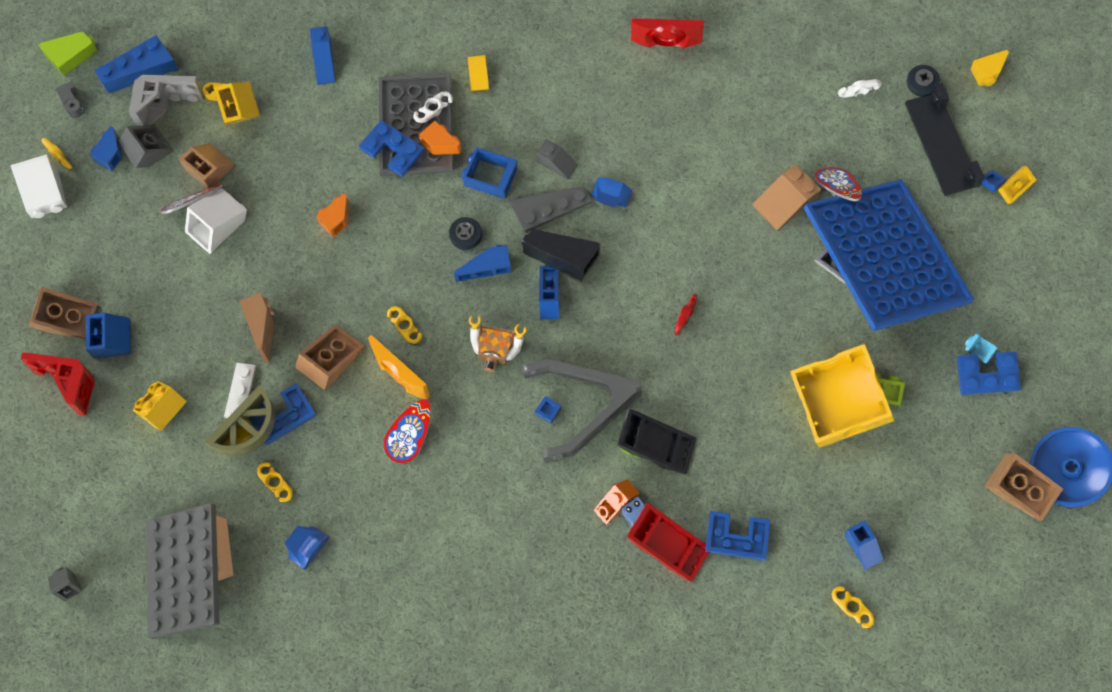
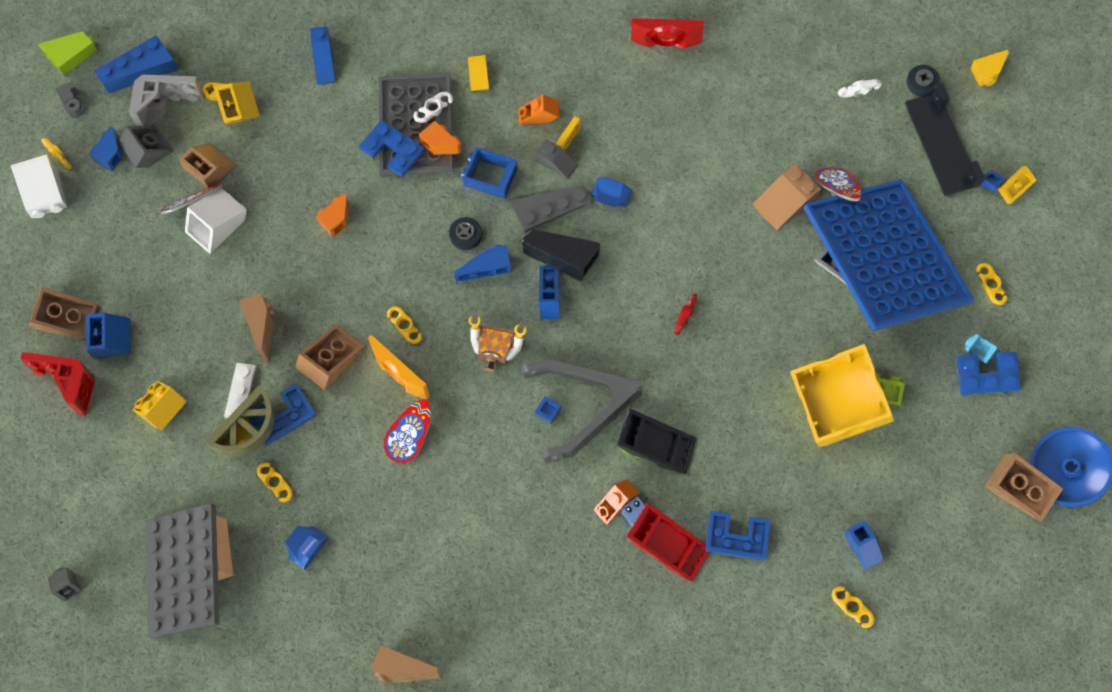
(401, 668): none -> medium nougat slope
(539, 111): none -> orange slope
(569, 133): none -> yellow tile
(991, 292): none -> yellow piece

